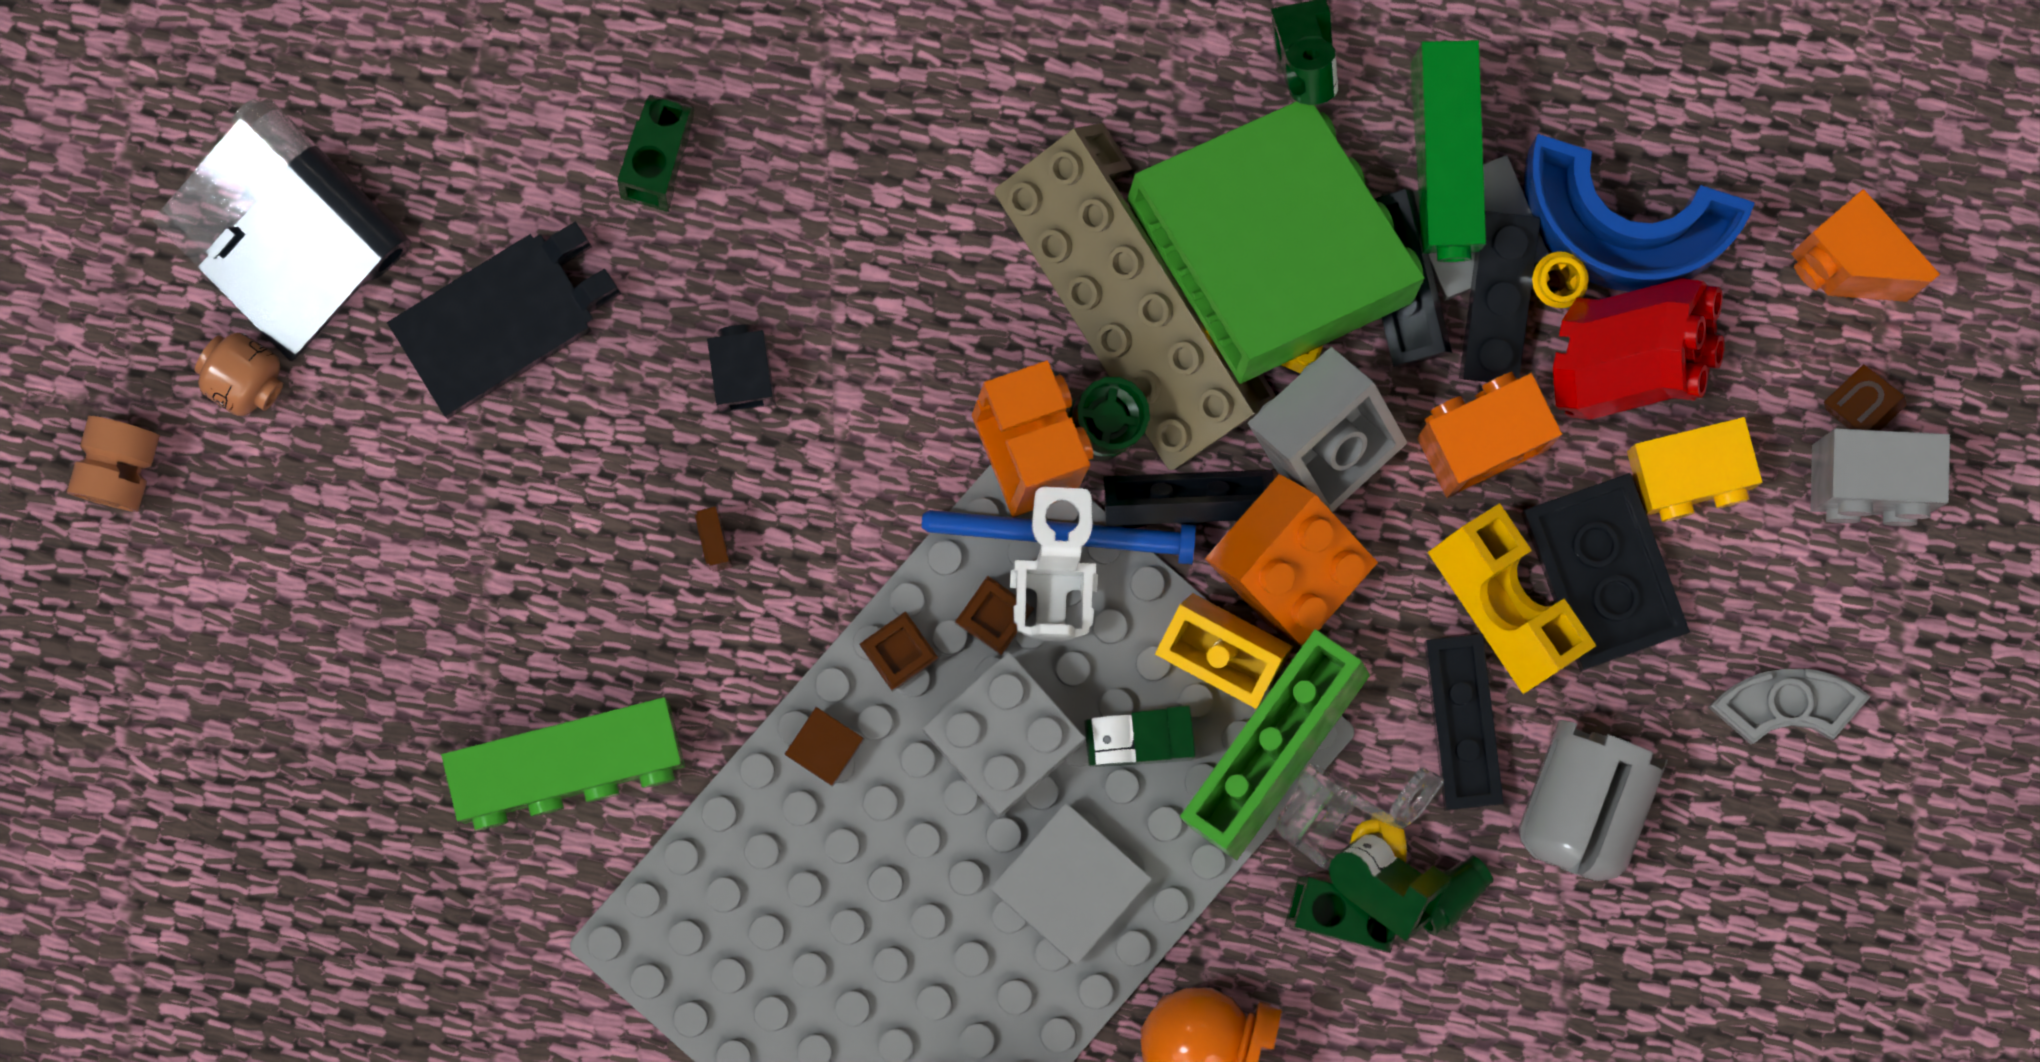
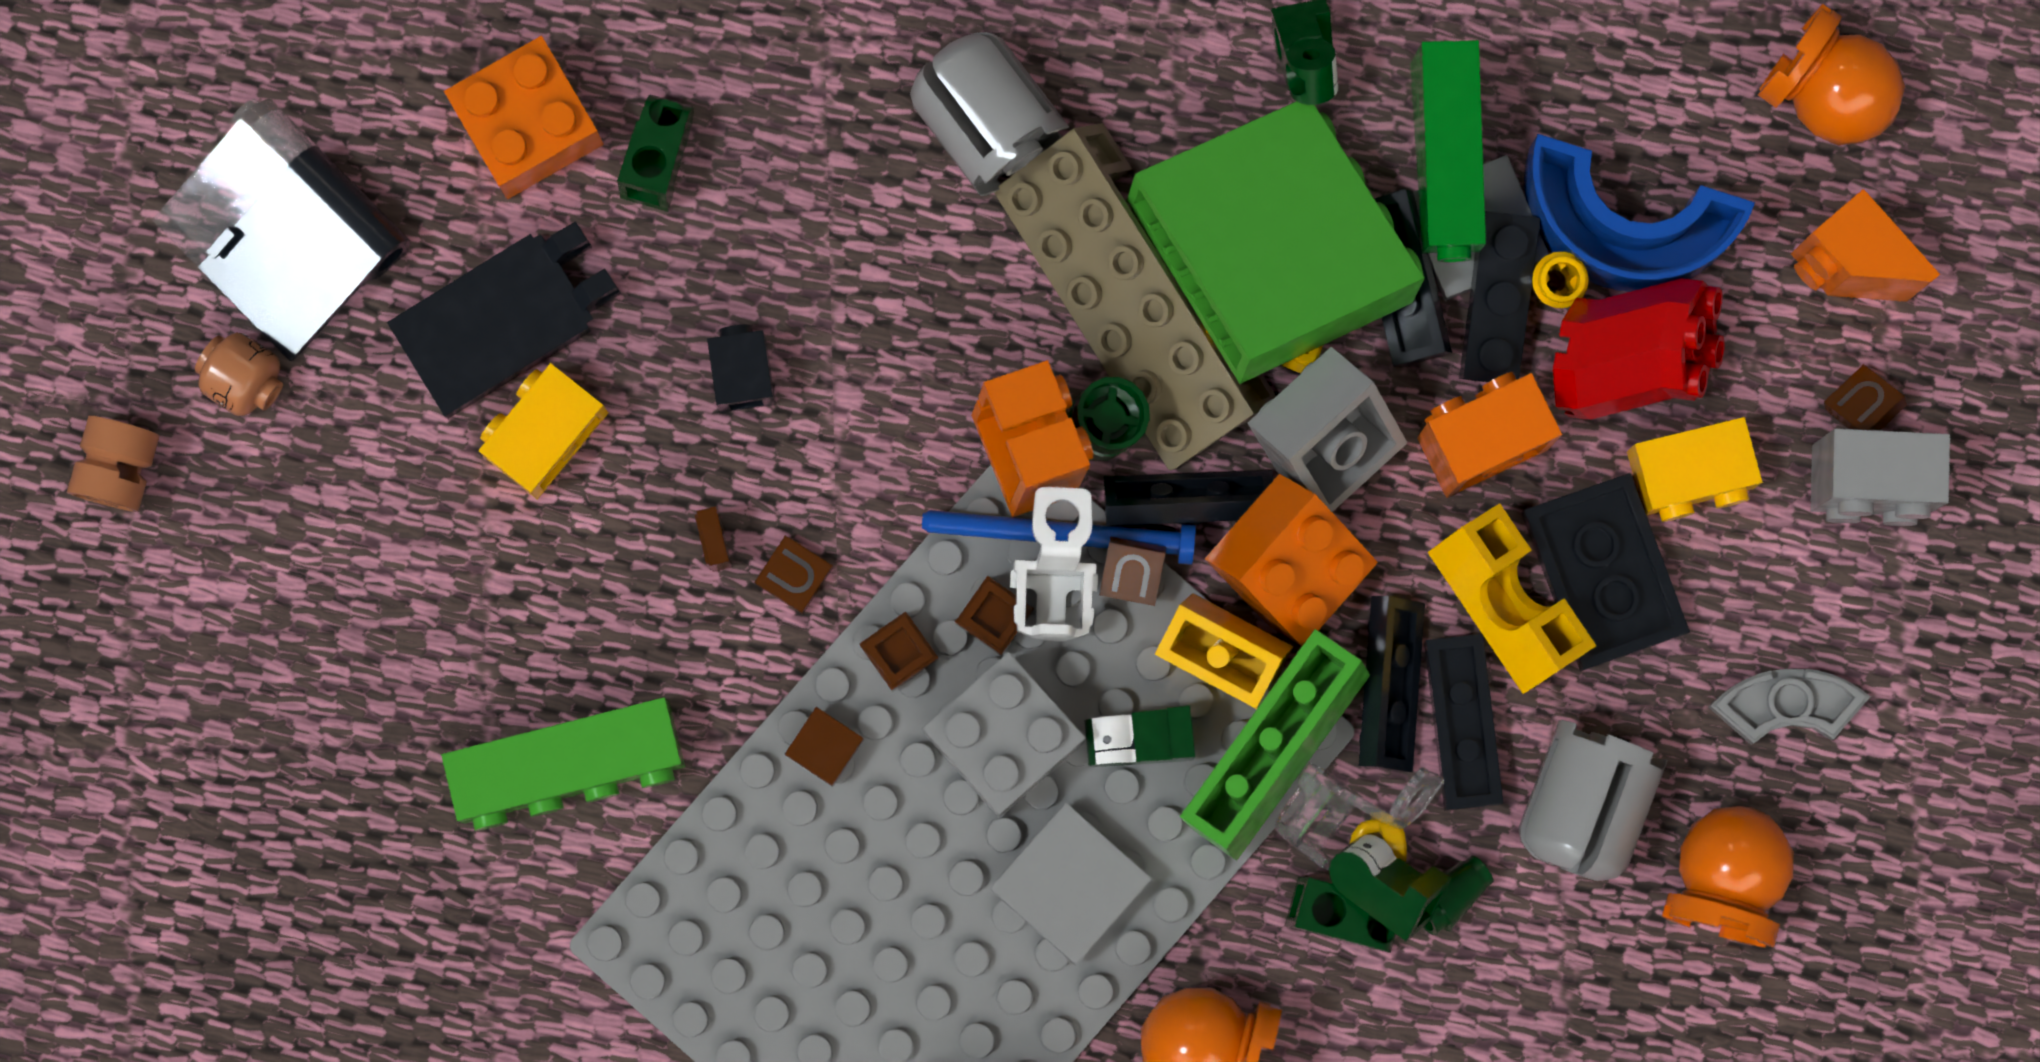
(524, 117): none -> orange brick
(541, 429): none -> yellow brick
(793, 574): none -> reddish brown tile
(985, 109): none -> light grey cylinder
(1132, 571): none -> reddish brown tile
(1393, 684): none -> black plate
(1733, 872): none -> orange tile
(1838, 83): none -> orange tile

